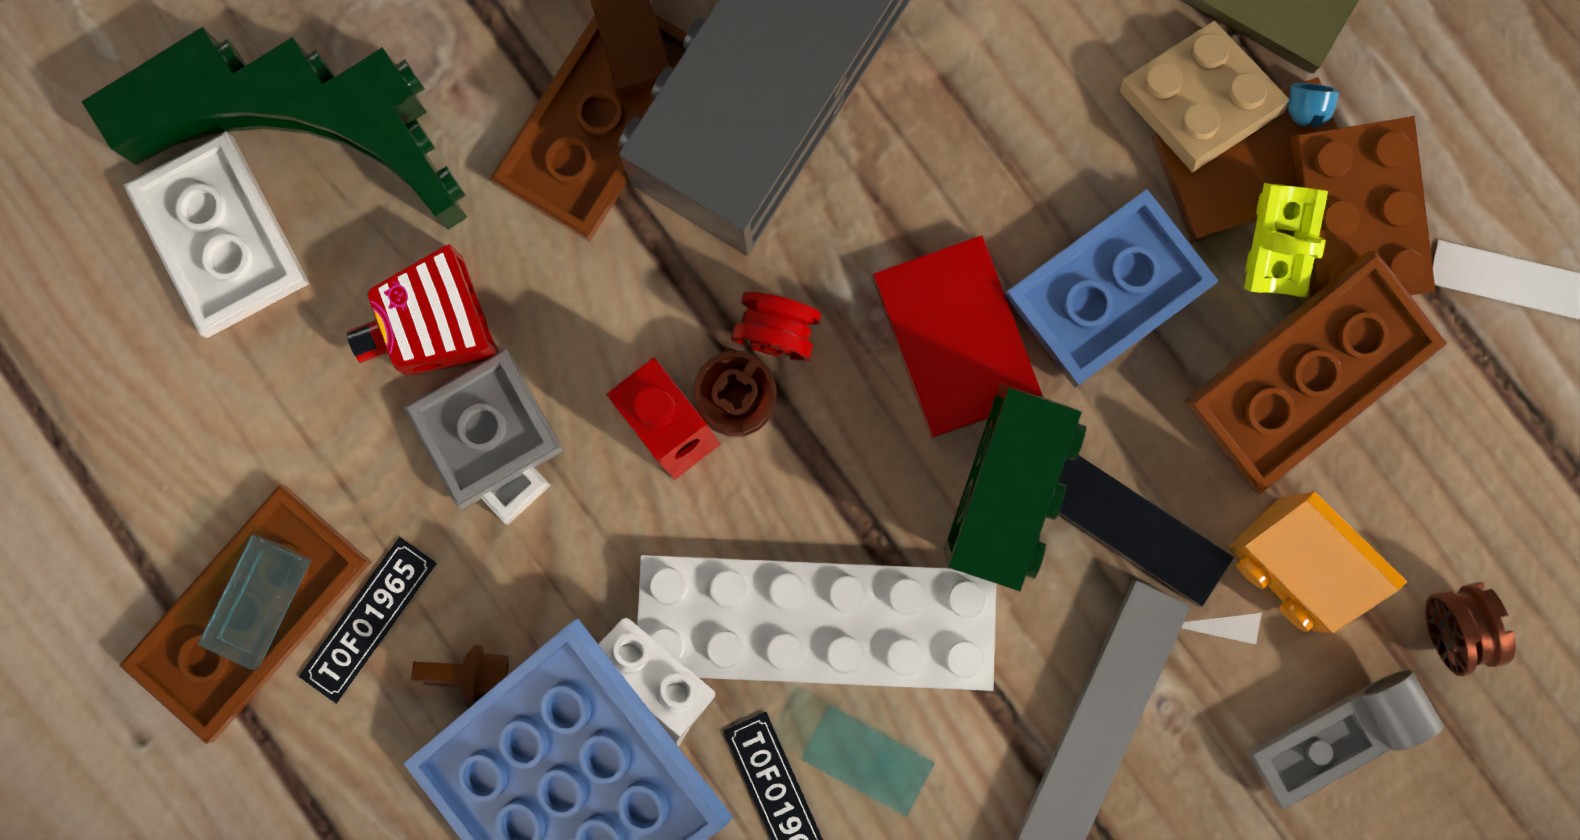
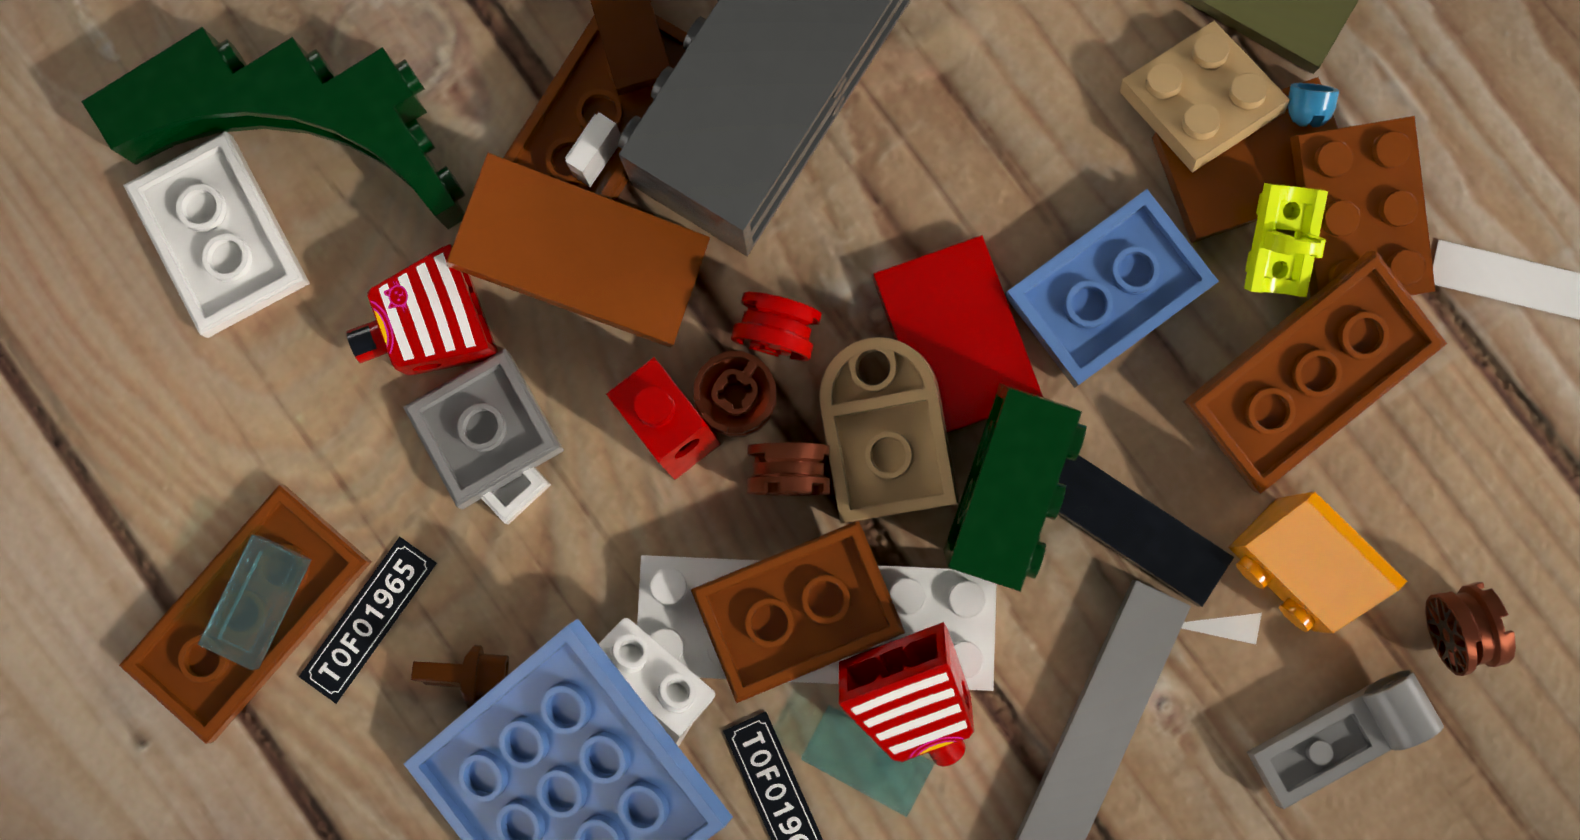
(578, 250): none -> dark orange tile
(593, 149): none -> white tile
(788, 469): none -> copper wheel
(797, 611): none -> dark orange tile
(886, 437): none -> tan tile
(910, 696): none -> red torso

